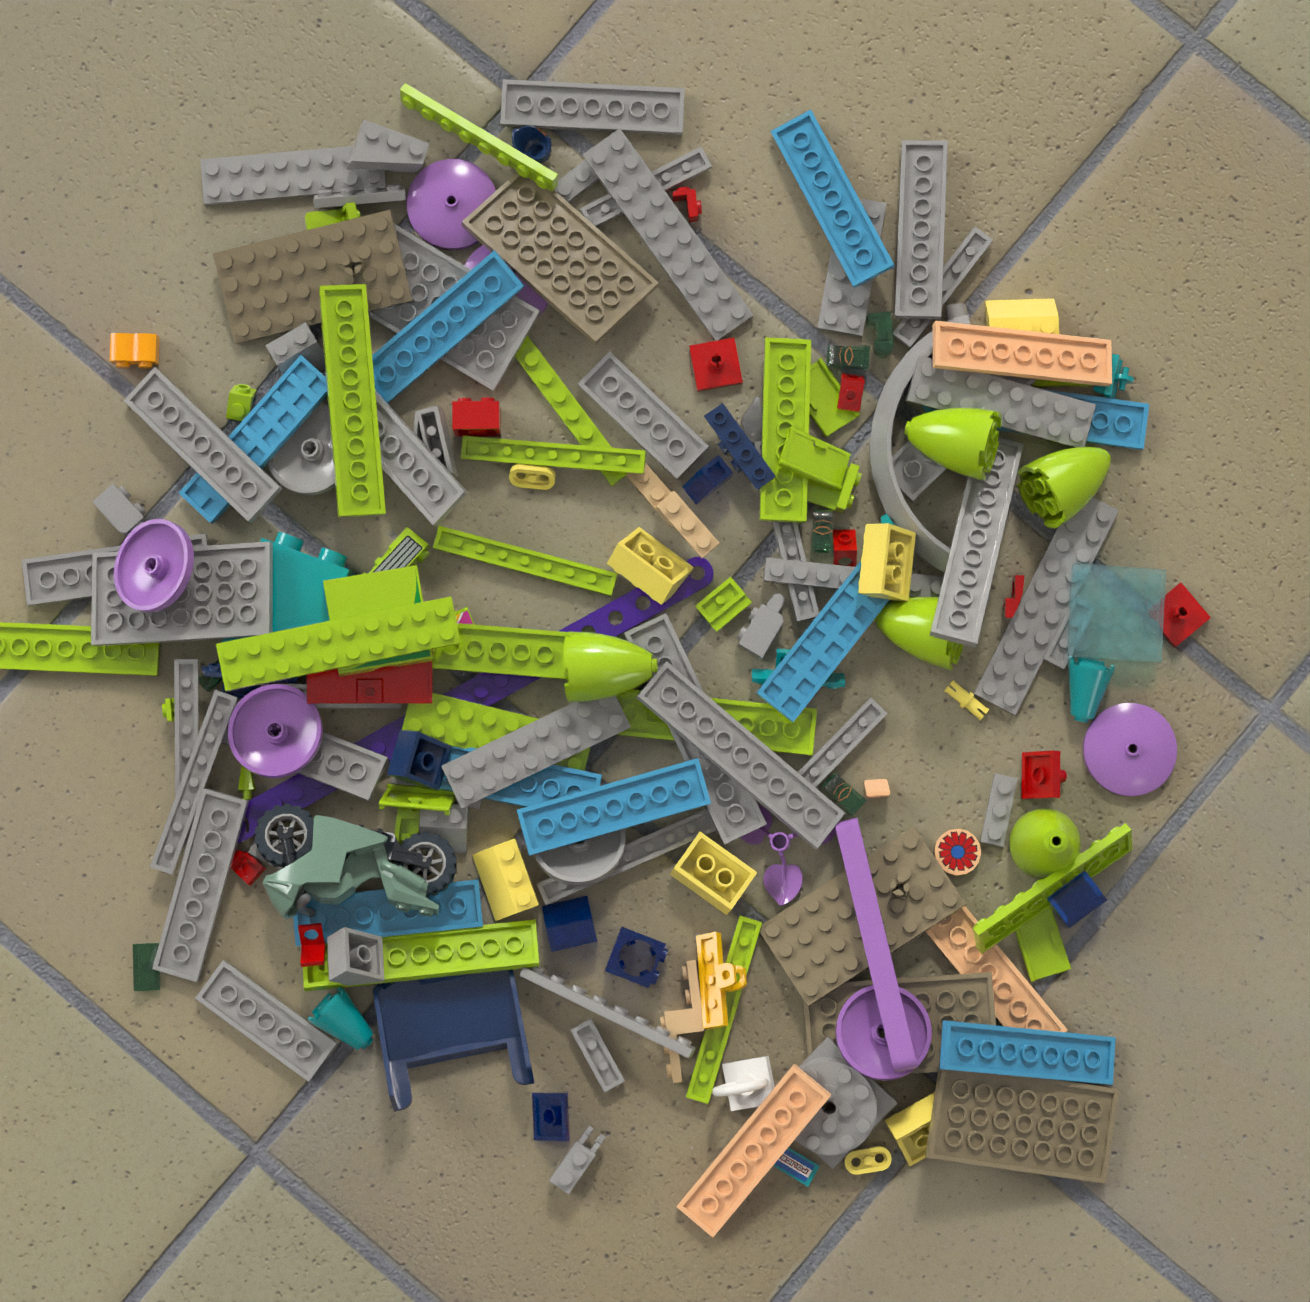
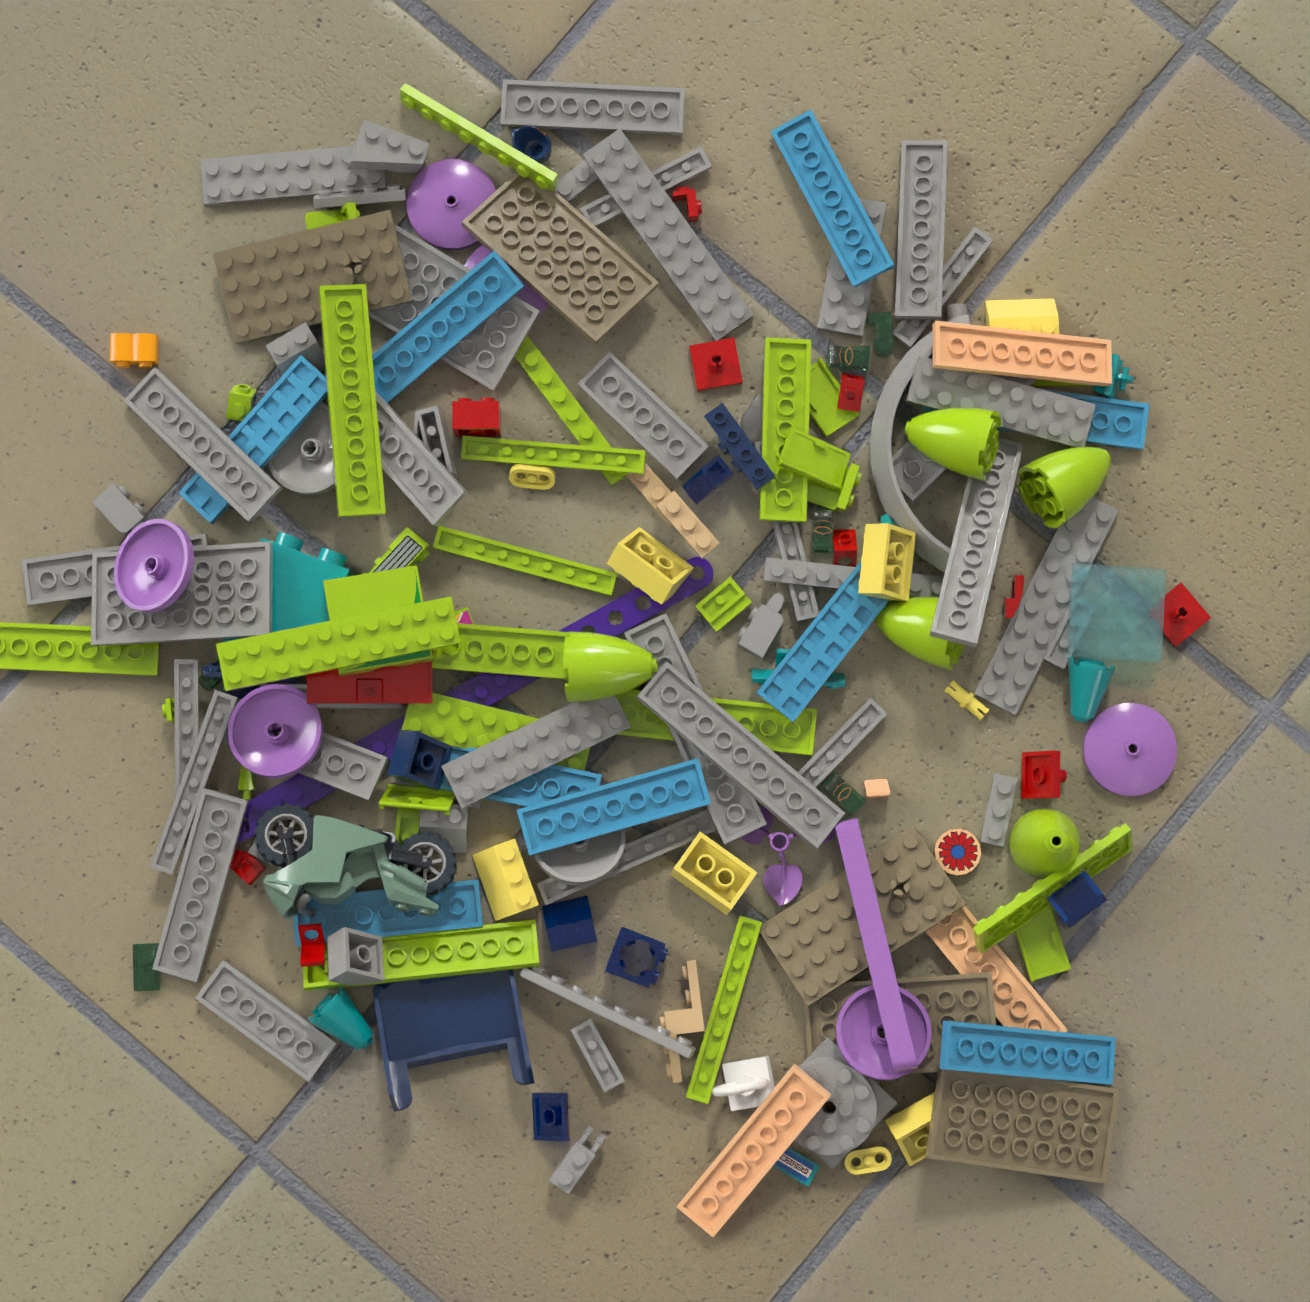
(715, 980): yellow plate -> none

